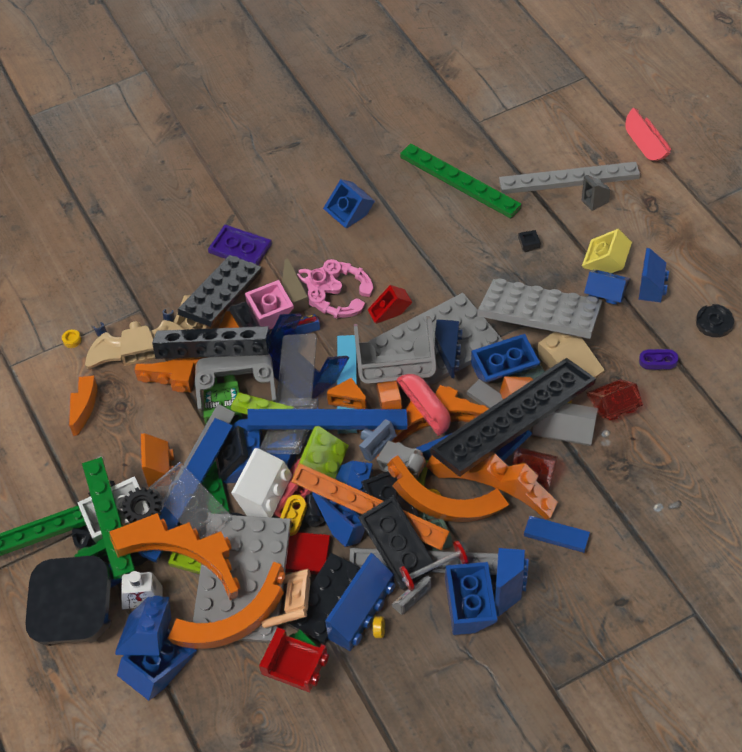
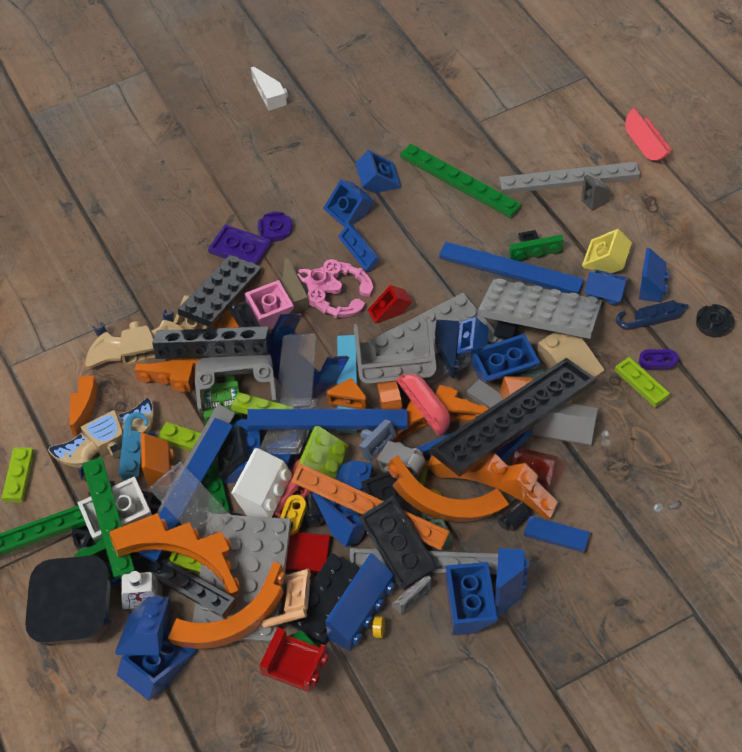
(17, 475): none -> lime plate
(71, 338): yellow tile -> none
(102, 437): none -> torso
(131, 448): none -> dark azure plate
(134, 498): black tyre -> none
(179, 436): none -> lime plate
(190, 586): none -> black plate
(269, 89): none -> white slope
(275, 226): none -> dark purple tile
(308, 324): blue slope -> none
(359, 247): none -> blue plate
(377, 173): none -> blue slope
(460, 553): axle -> none
(472, 335): none -> blue slope
(505, 330): none -> black panel
(511, 268): none -> blue tile
(513, 514): none -> black brick
(536, 247): none -> green plate
(615, 399): clear red slope -> none
(642, 382): none -> lime plate
(654, 315): none -> dark blue plate

